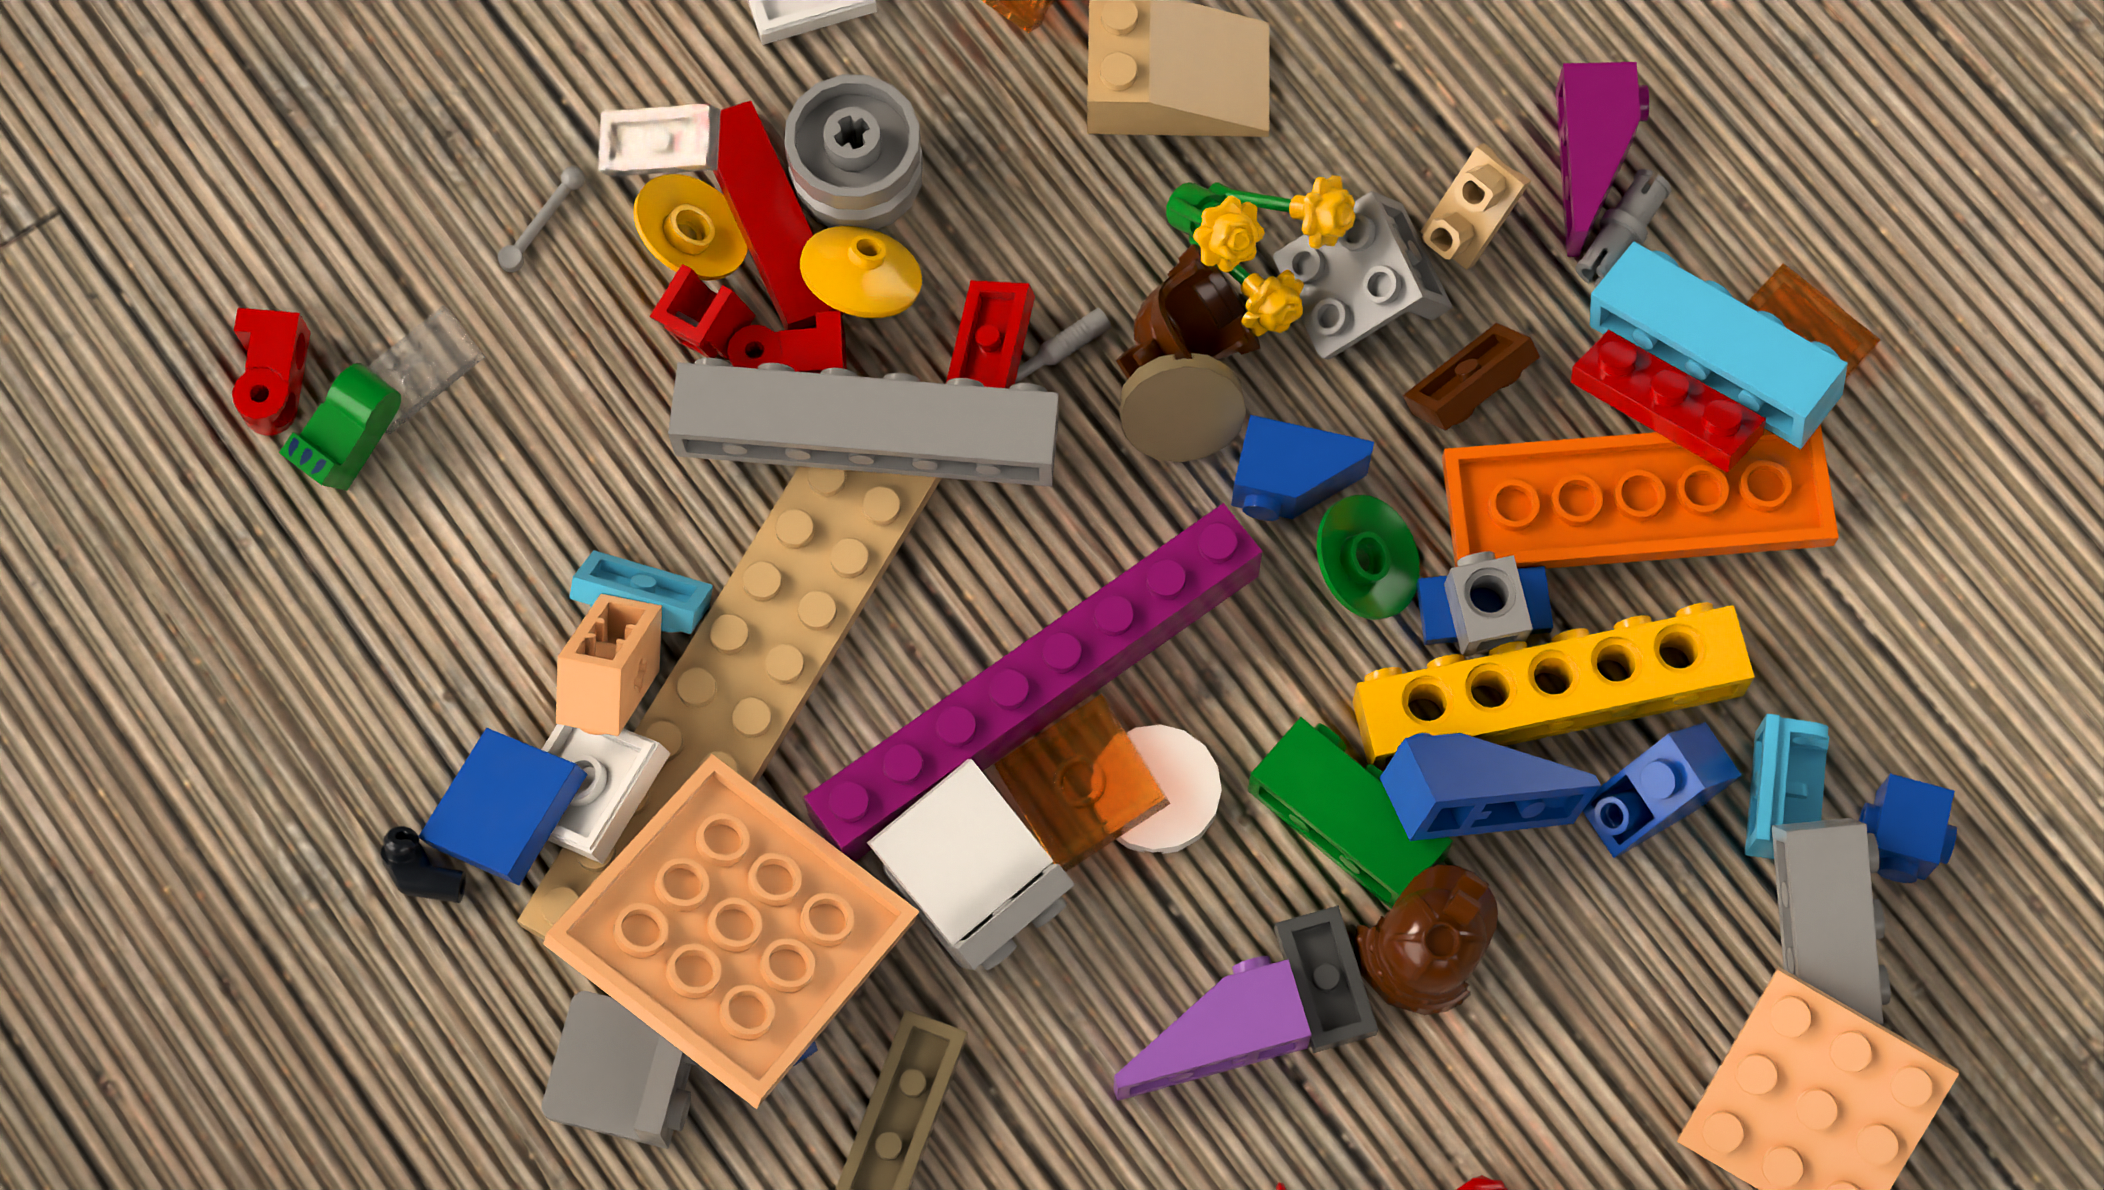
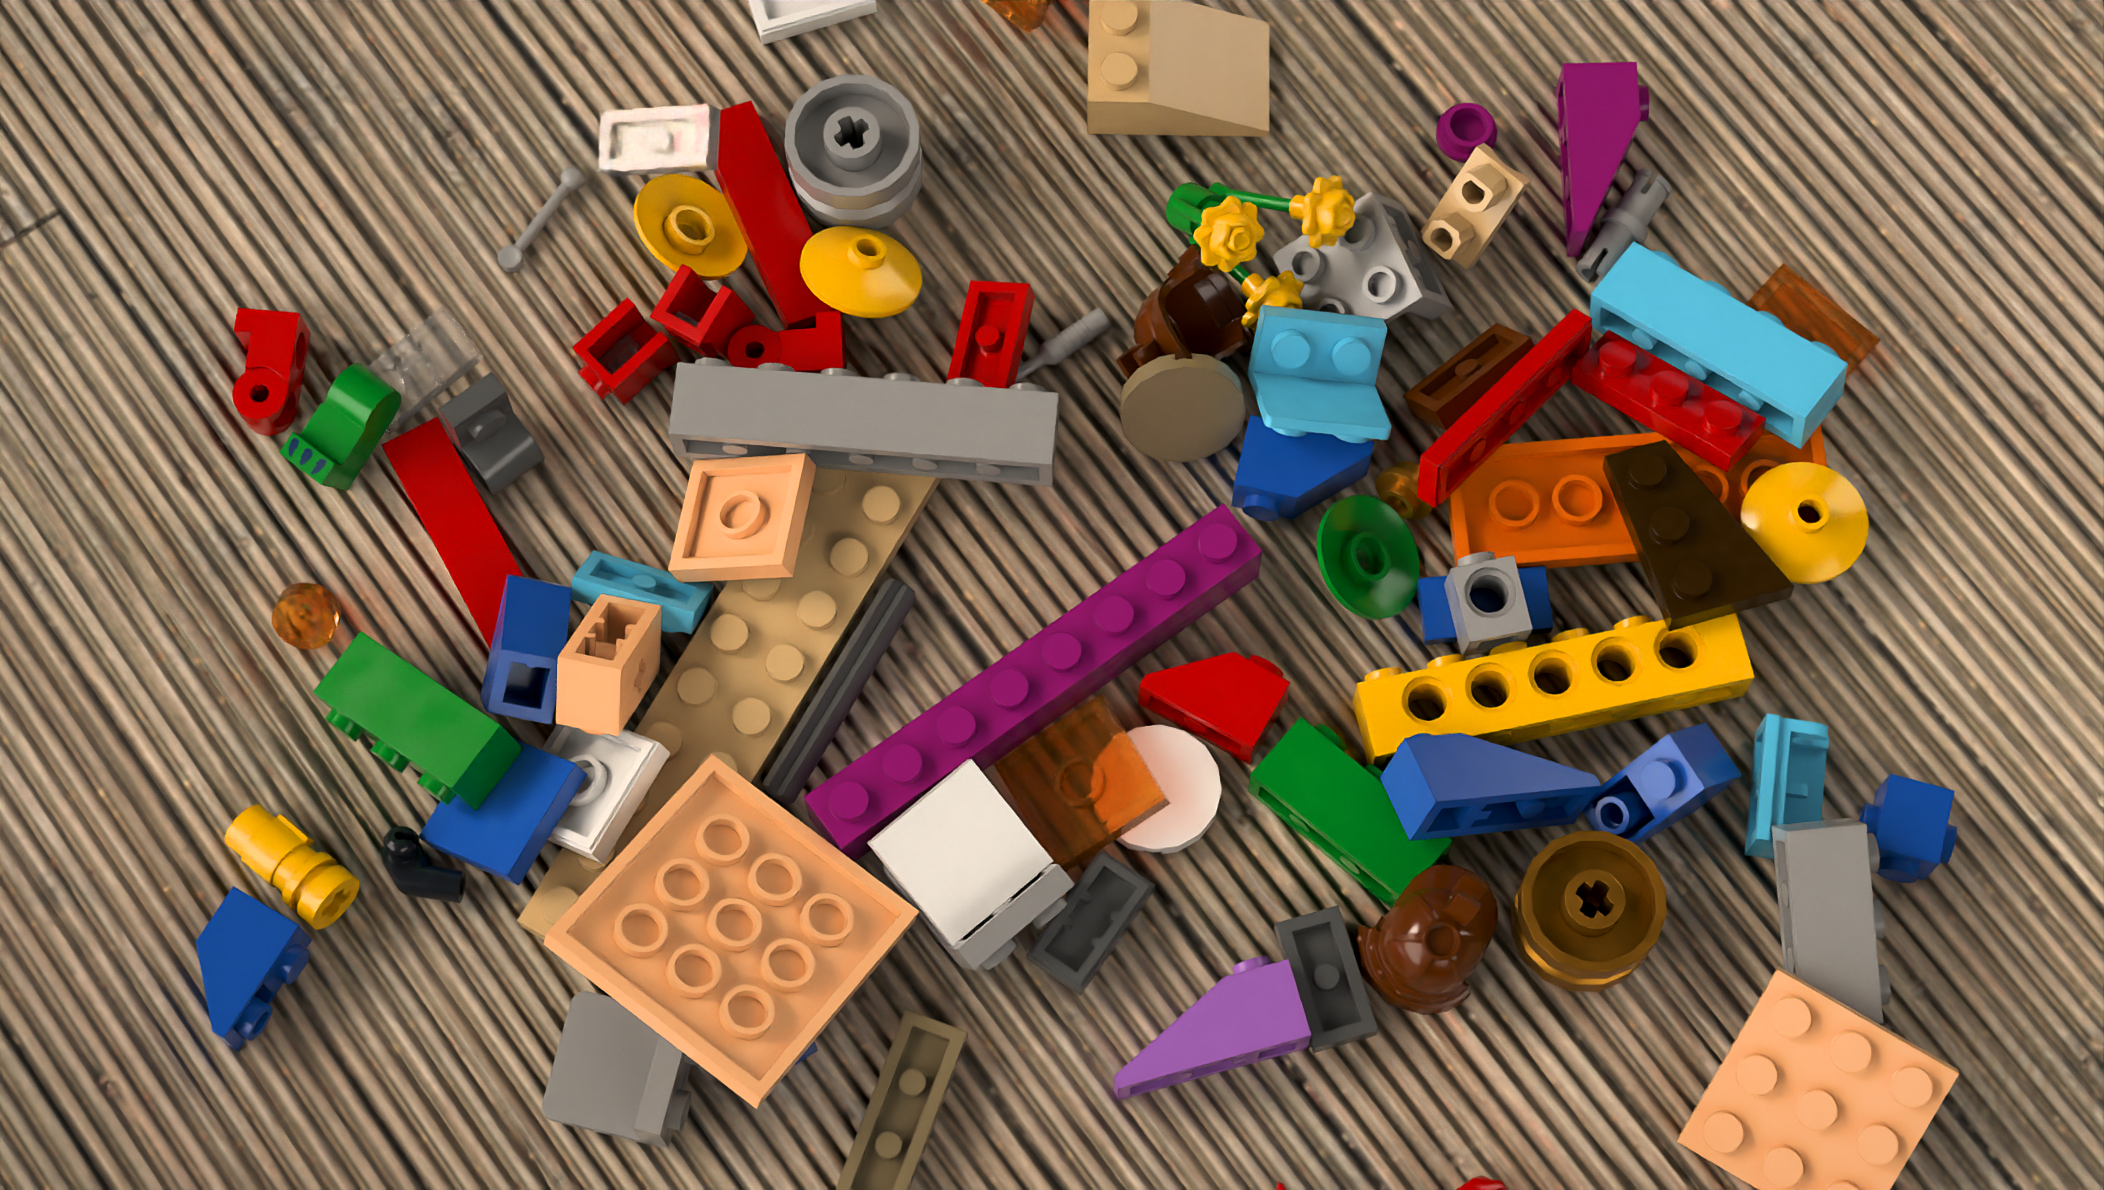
(244, 962): none -> blue slope
(285, 860): none -> yellow axle
(306, 615): none -> clear orange tile
(416, 723): none -> green brick
(454, 519): none -> red tile
(490, 434): none -> dark grey plate
(526, 648): none -> blue slope
(623, 354): none -> red window
(742, 518): none -> light nougat plate
(839, 691): none -> dark grey axle
(1091, 923): none -> dark grey plate
(1220, 700): none -> red slope
(1319, 373): none -> medium azure bracket
(1399, 489): none -> pearl gold plate
(1464, 129): none -> magenta plate
(1503, 409): none -> red tile
(1593, 873): none -> pearl gold wheel
(1688, 541): none -> dark brown wing
(1802, 549): none -> yellow dish

